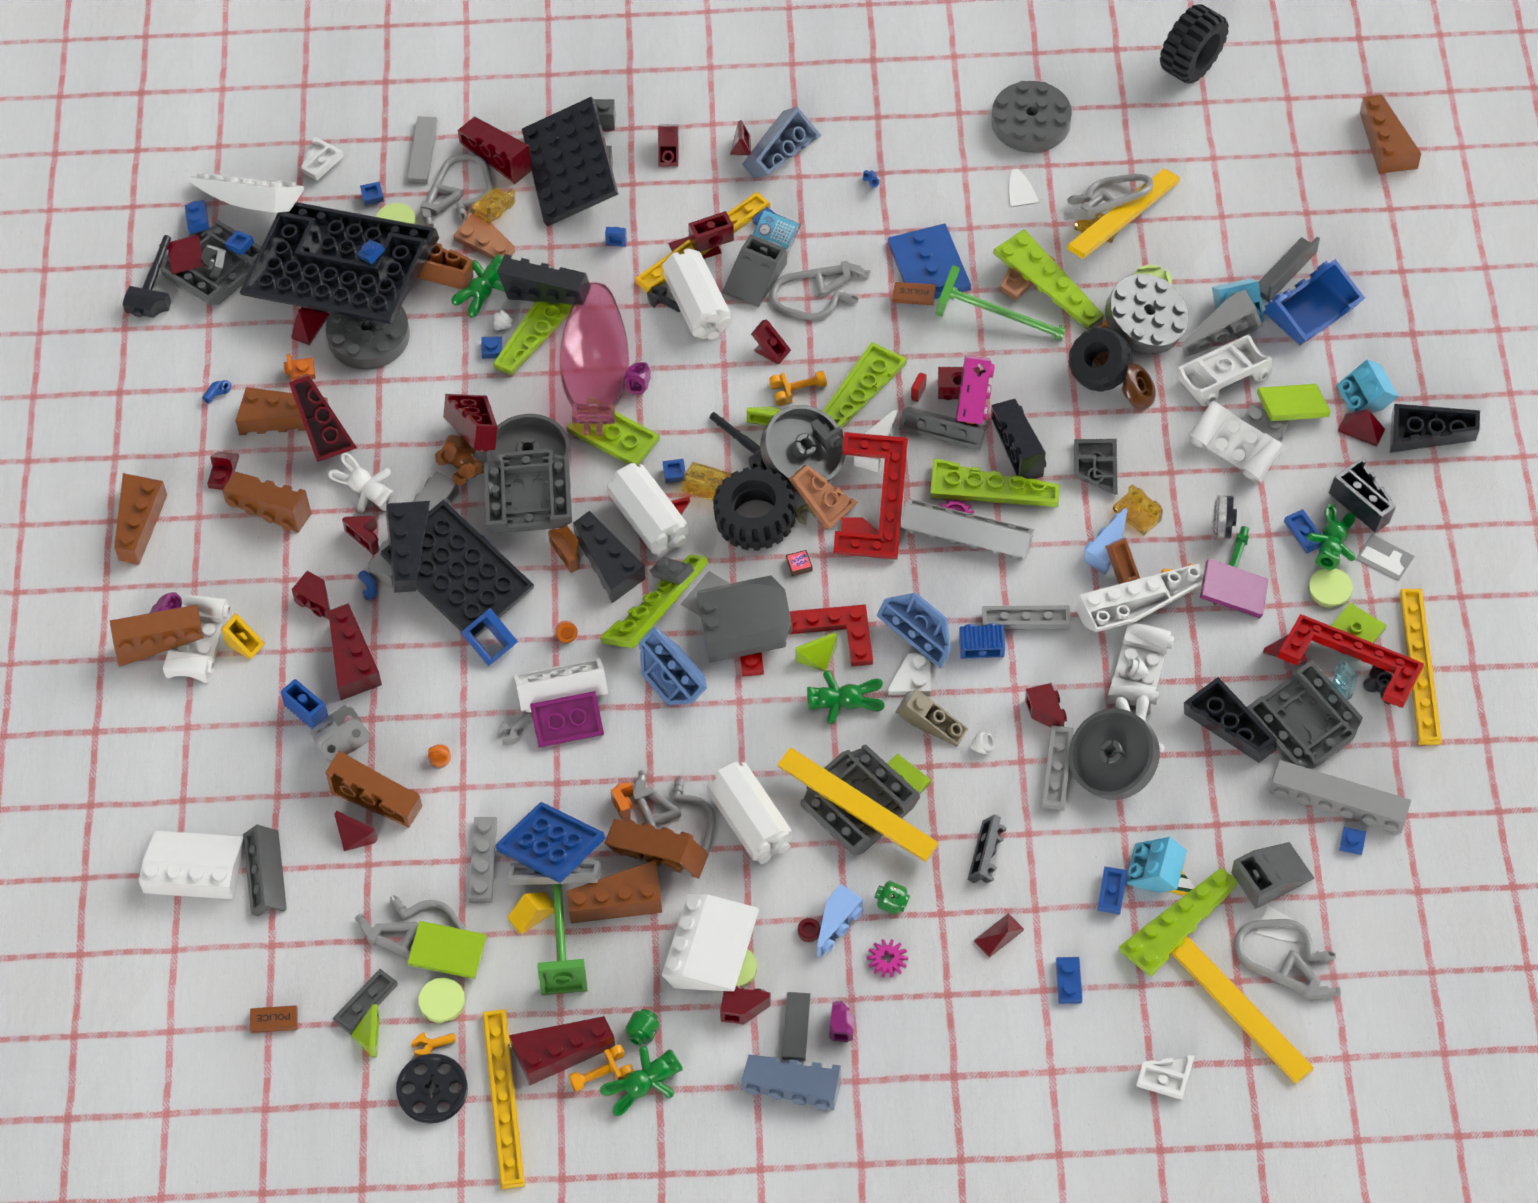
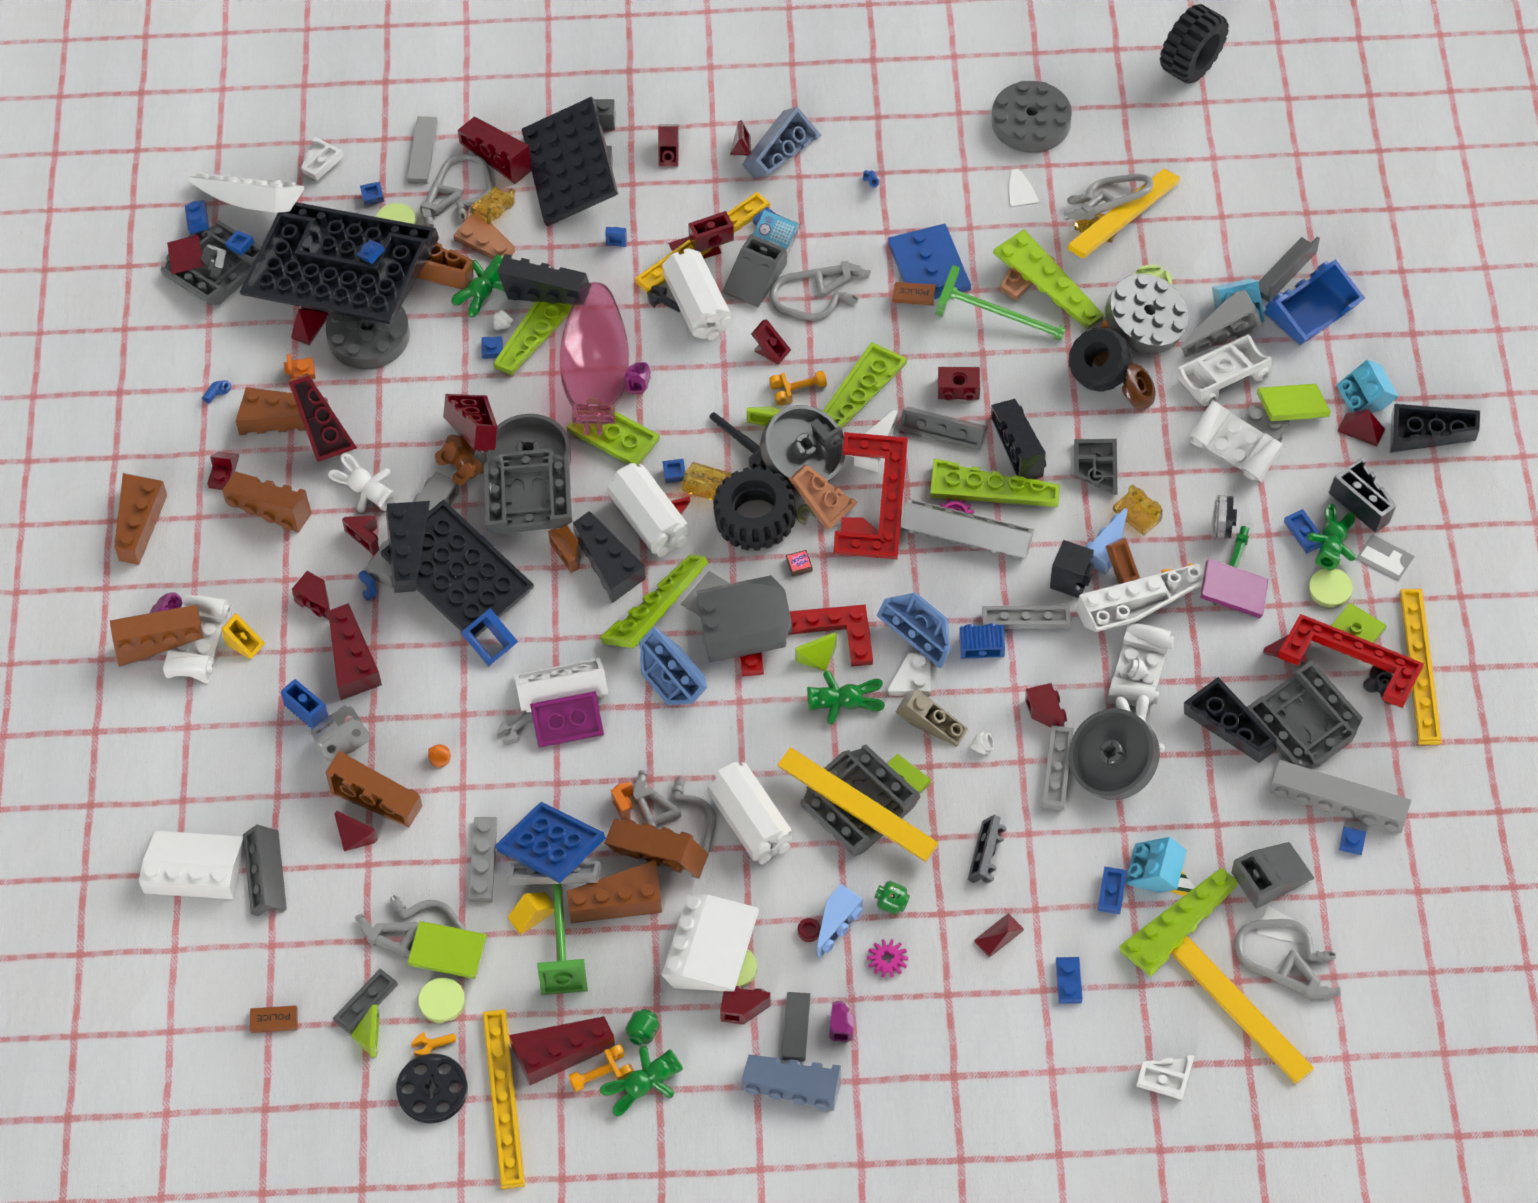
(145, 300): black piece -> none
(566, 631): orange tile -> none
(671, 570): dark grey plate -> none
(918, 386): red tile -> none
(974, 390): dark pink piece -> none
(1071, 569): none -> black piece
(1345, 679): clear light blue plate -> none
(1387, 137): dark orange wedge -> none

